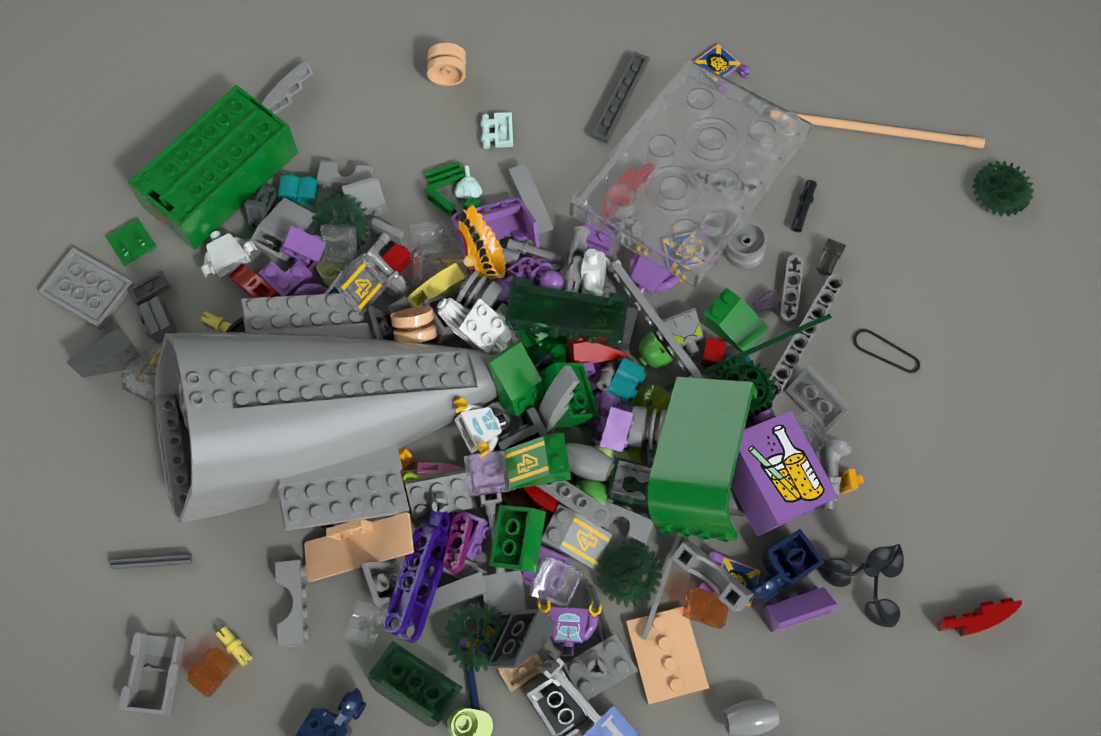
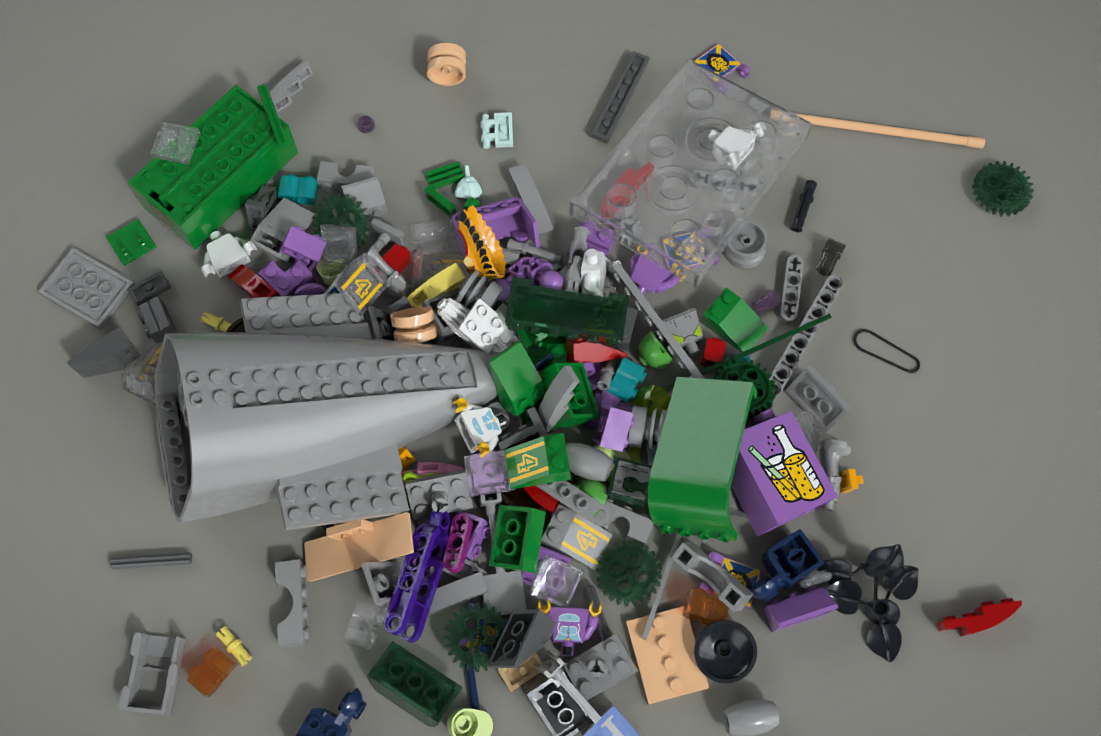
(175, 142): none -> clear plate
(272, 115): none -> green axle
(365, 124): none -> clear purple plate
(732, 663): none -> black dish
(734, 144): none -> white torso
(815, 579): none -> clear gear
(887, 638): none -> black plant

